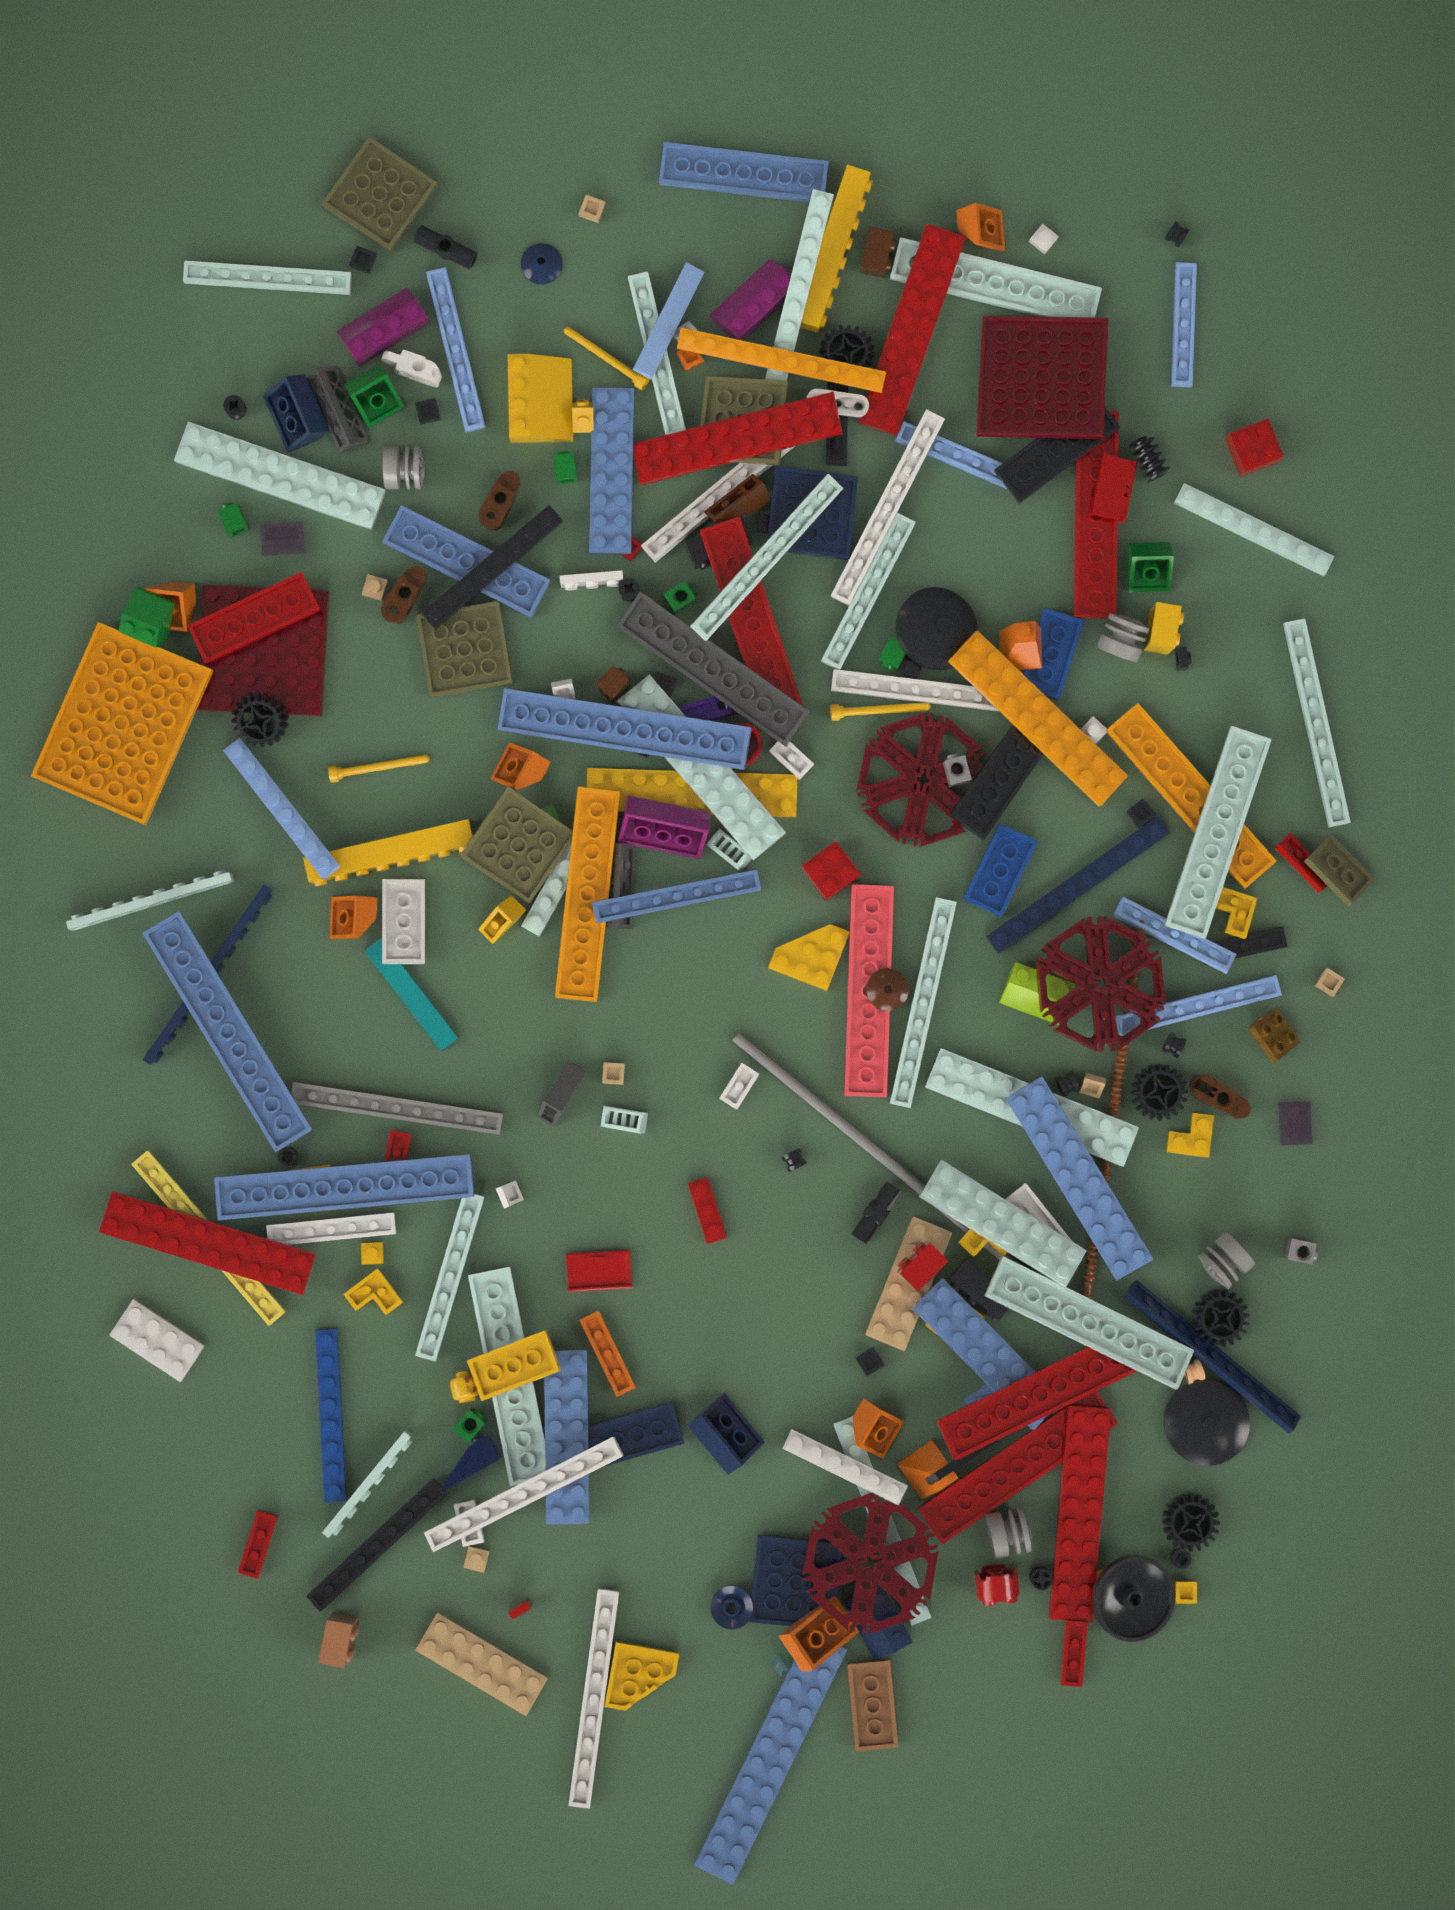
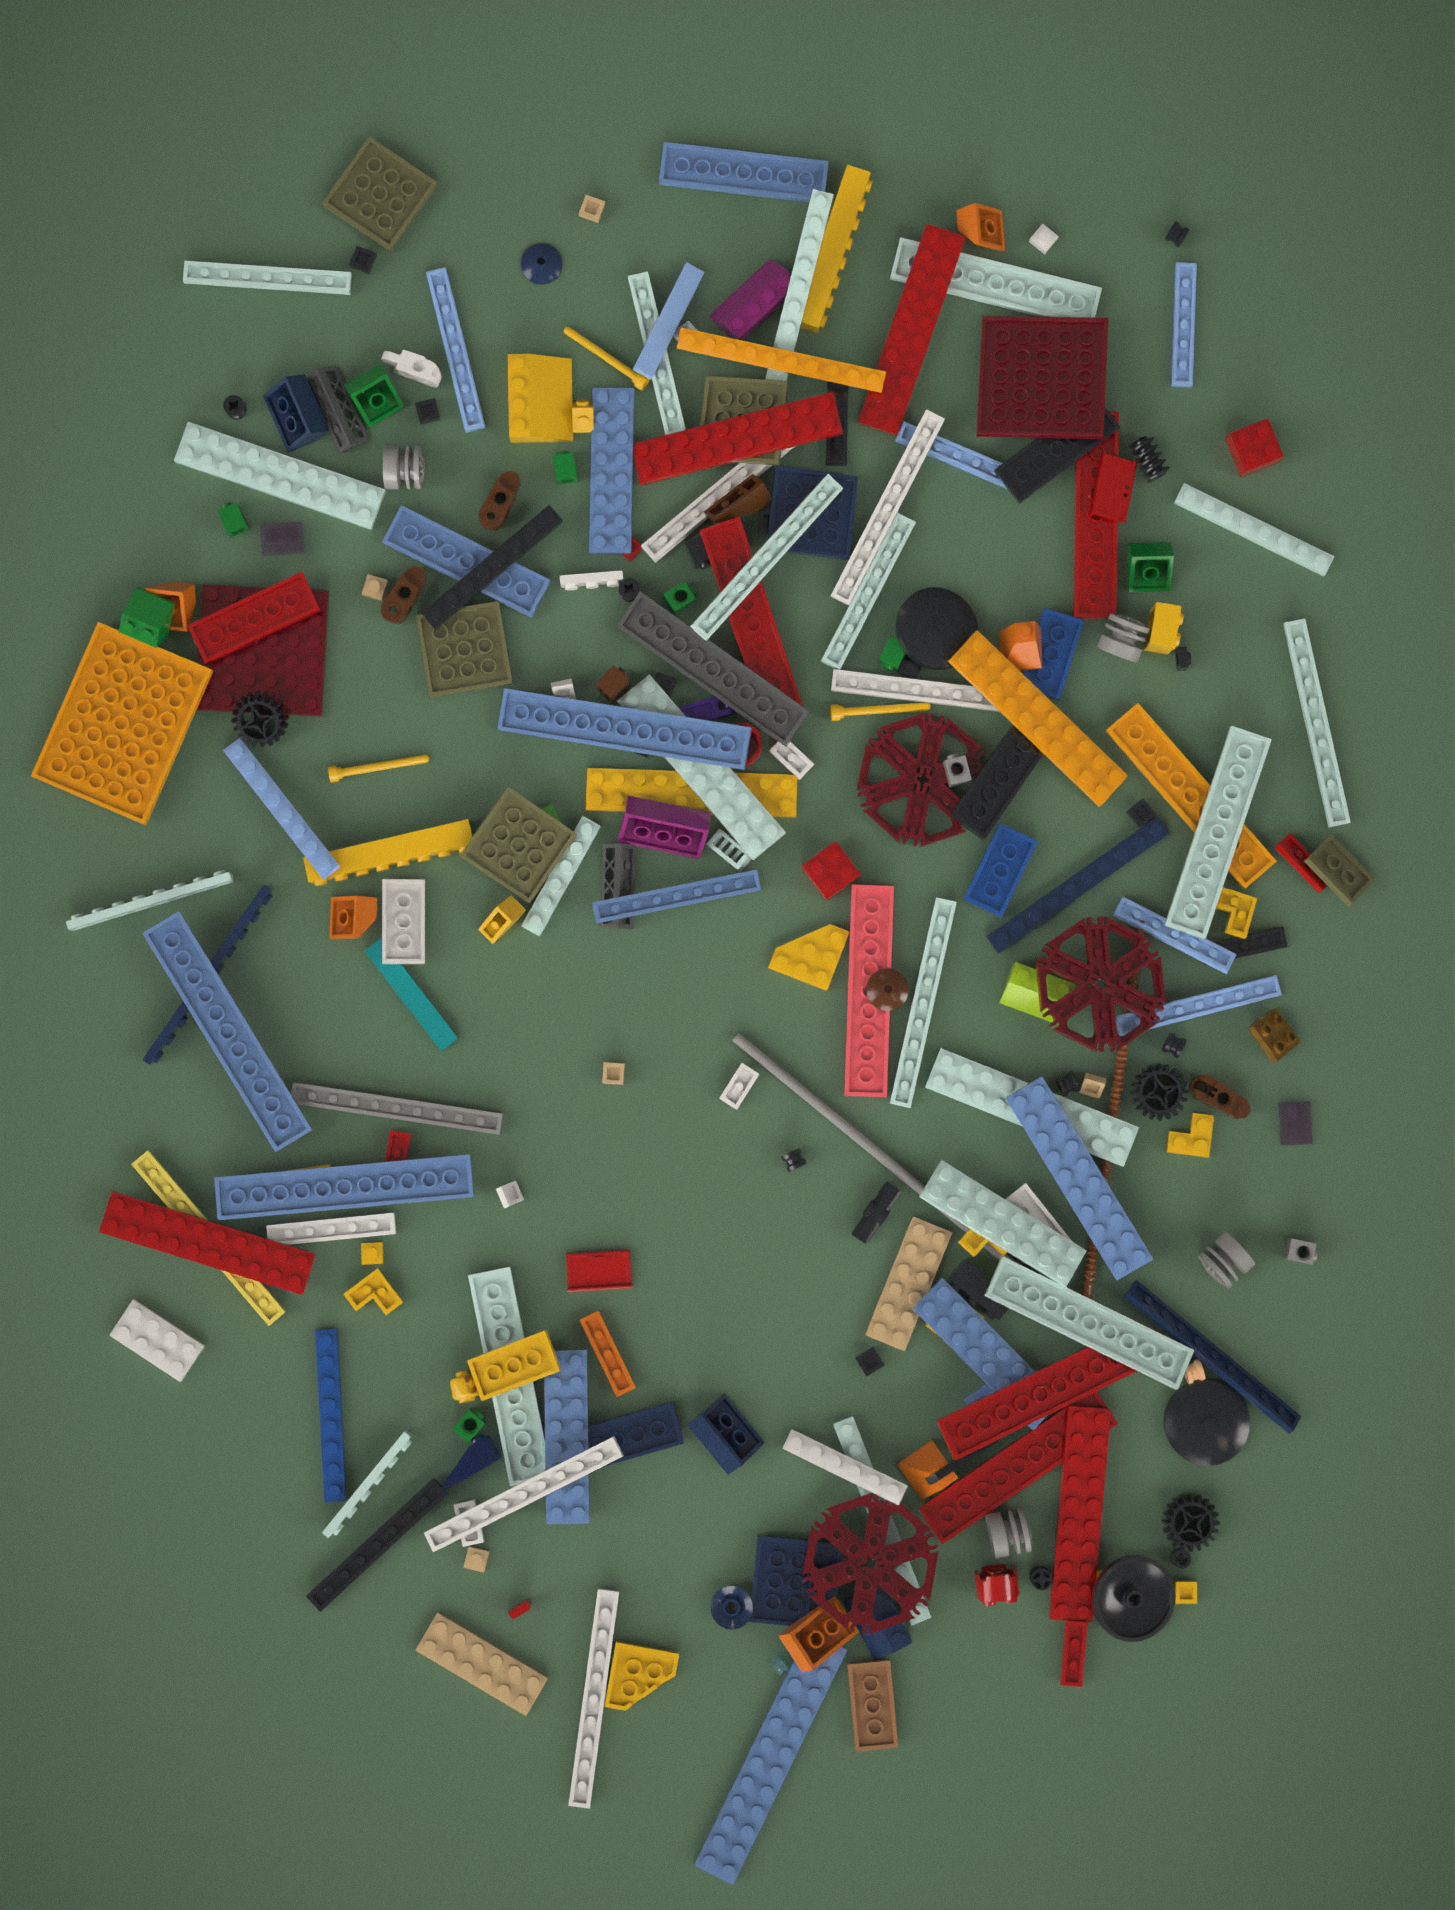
(258, 1544): red plate -> none
(294, 1156): black bush -> none
(338, 1640): nougat brick -> none
(383, 327): magenta slope -> none
(449, 1277): light aqua plate -> none
(457, 253): black piece -> none
(519, 767): orange slope -> none
(561, 1093): dark grey slope -> none
(586, 883): light orange plate -> none
(642, 1120): light aqua slope -> none
(689, 359): orange tile -> none
(707, 1210): red plate -> none
(847, 402): white plate -> none
(854, 350): black gear -> none
(875, 1428): orange slope -> none
(876, 252): reddish brown brick -> none
(921, 1265): red brick -> none
(1094, 729): white plate -> none
(1228, 1311): black gear -> none
(1329, 982): tan plate -> none

